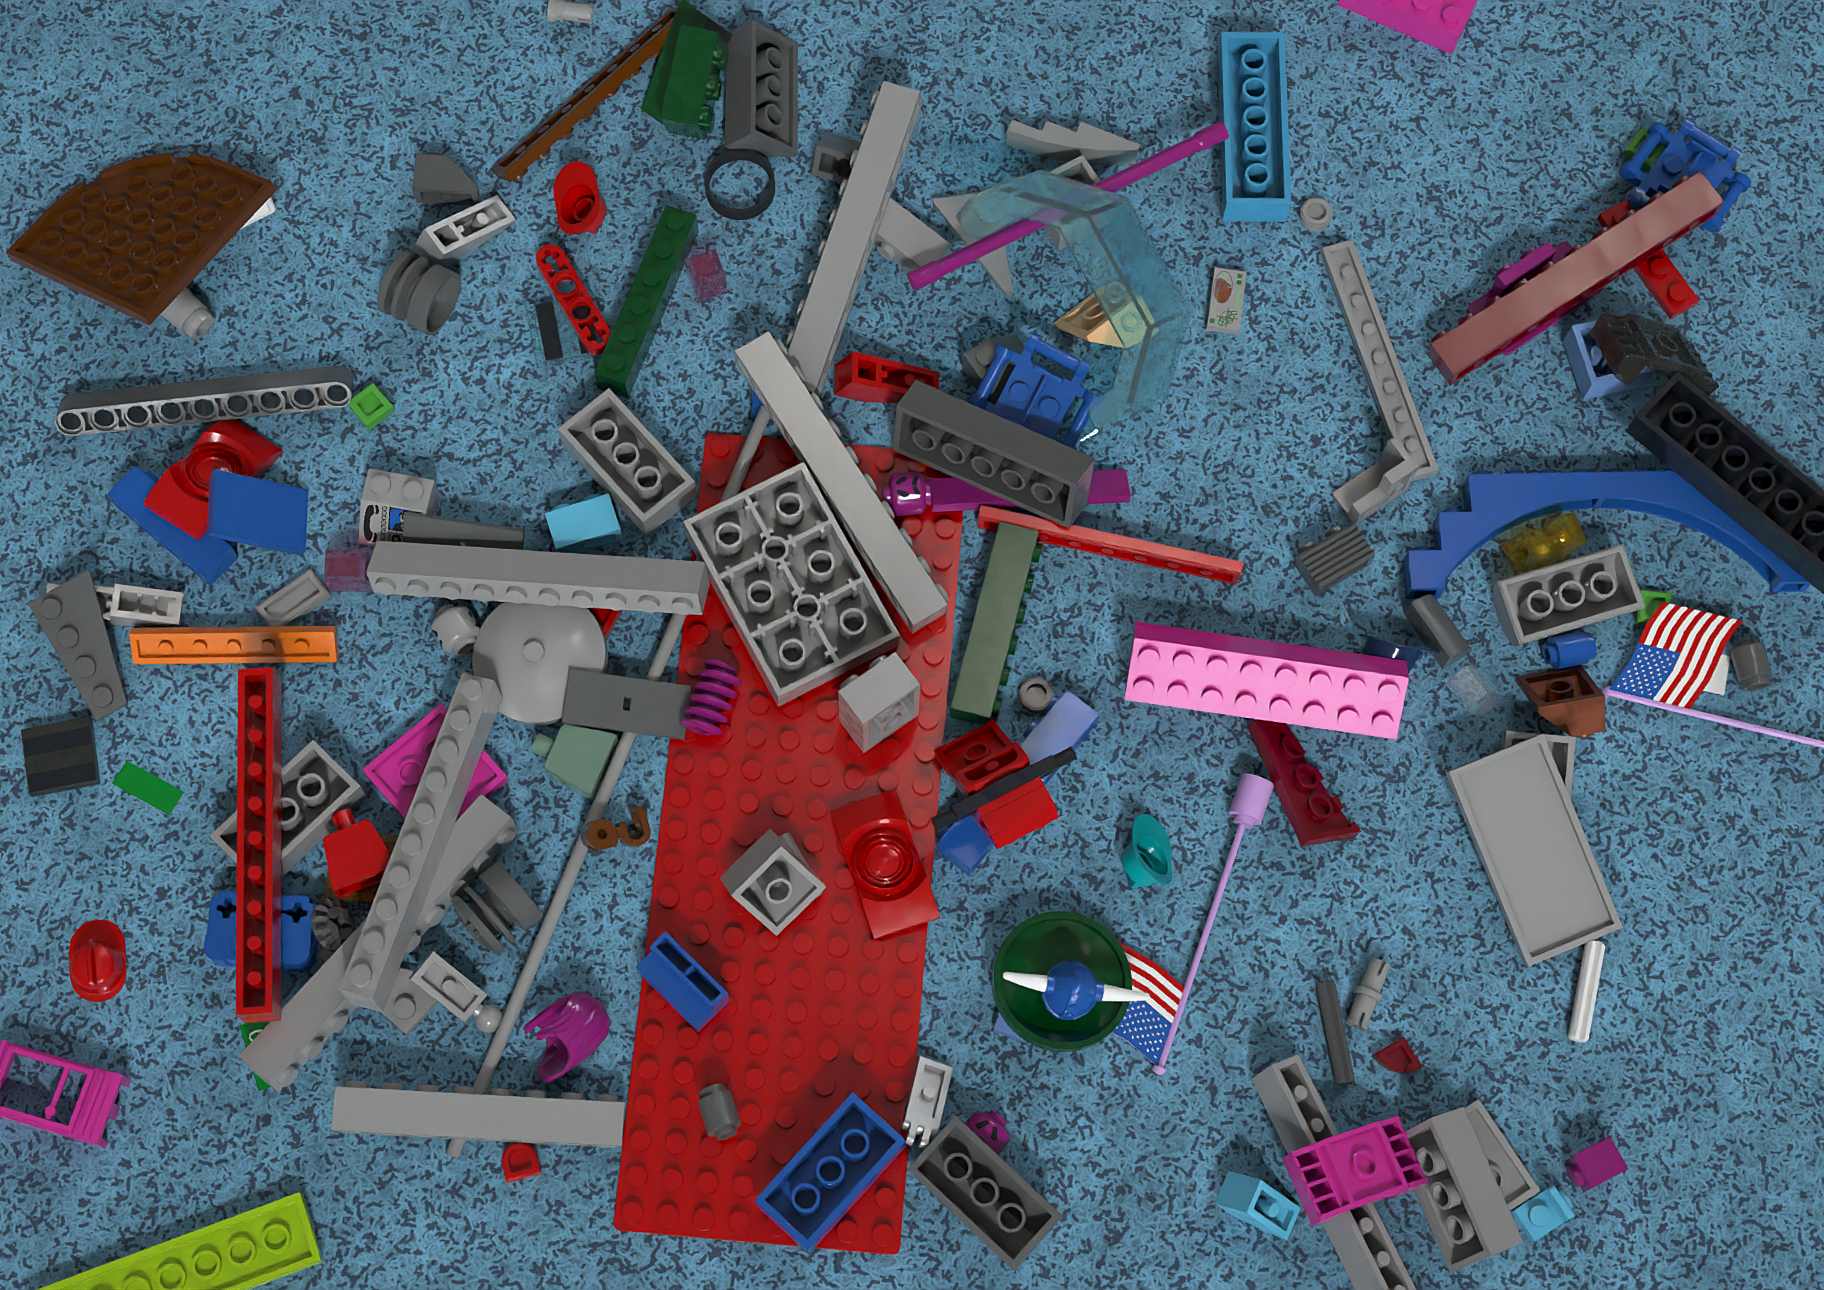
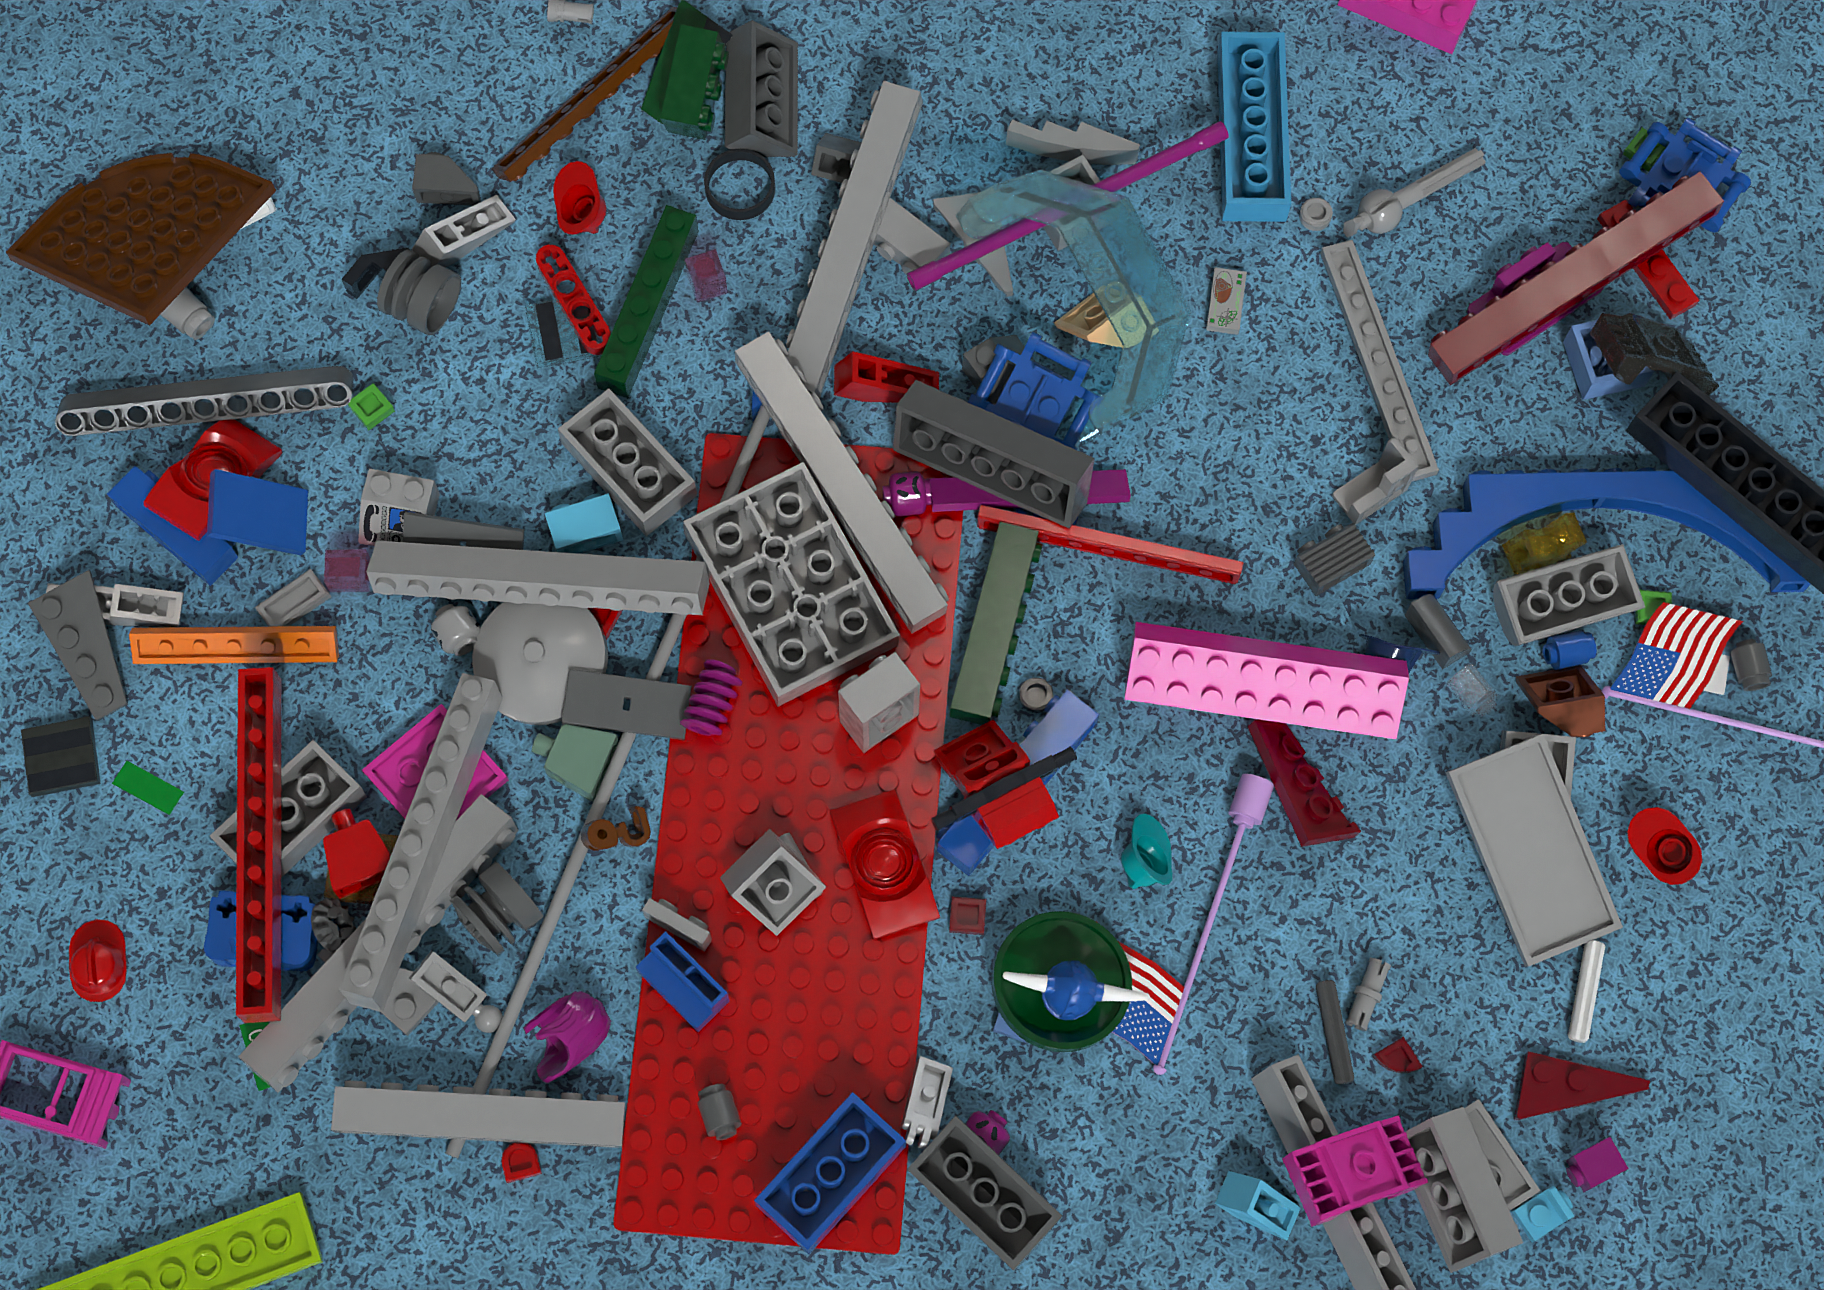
(366, 269): none -> black slope
(666, 916): none -> light grey plate
(967, 915): none -> dark red tile
(1382, 210): none -> light grey piece
(1559, 1084): none -> dark red wing
(1665, 845): none -> red piece

